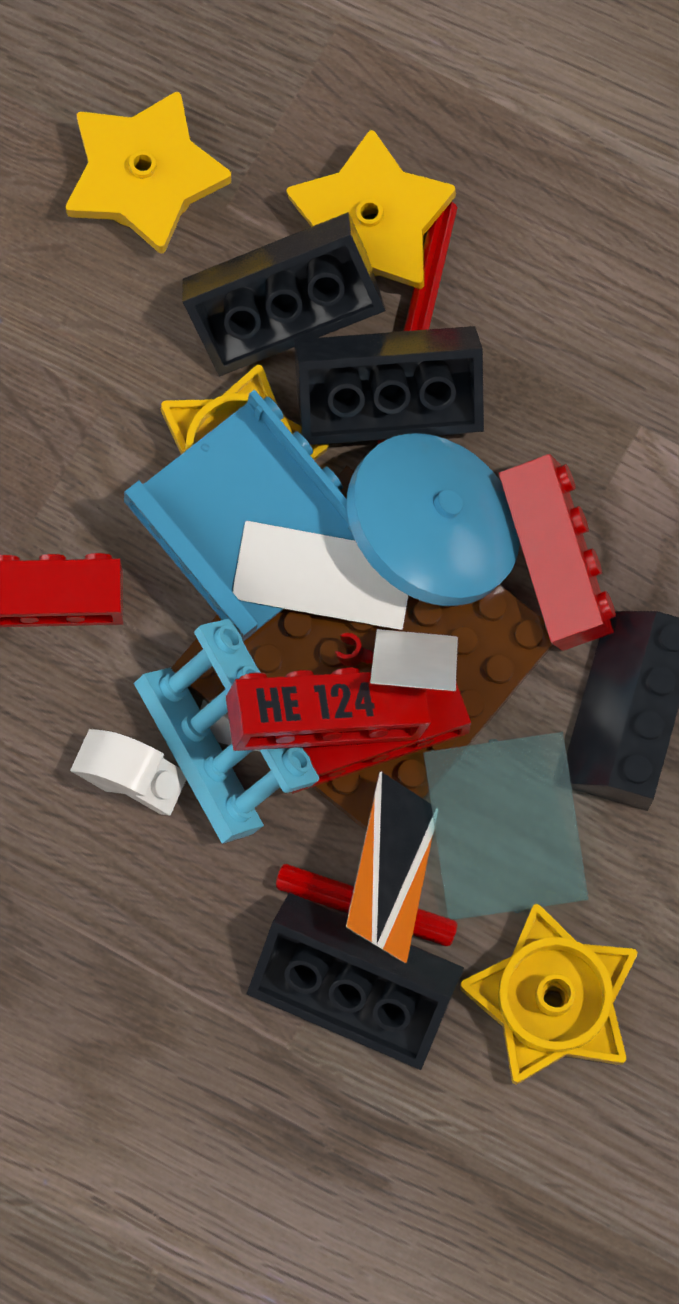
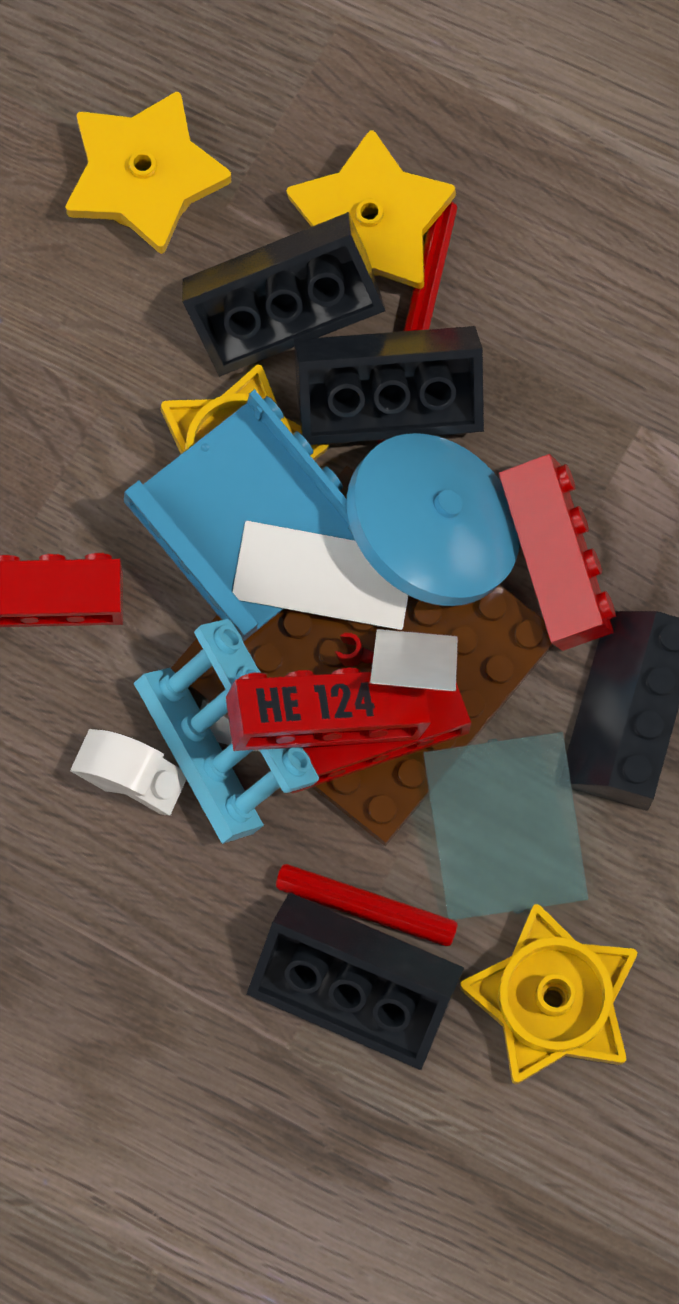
(392, 868): sticker -> none

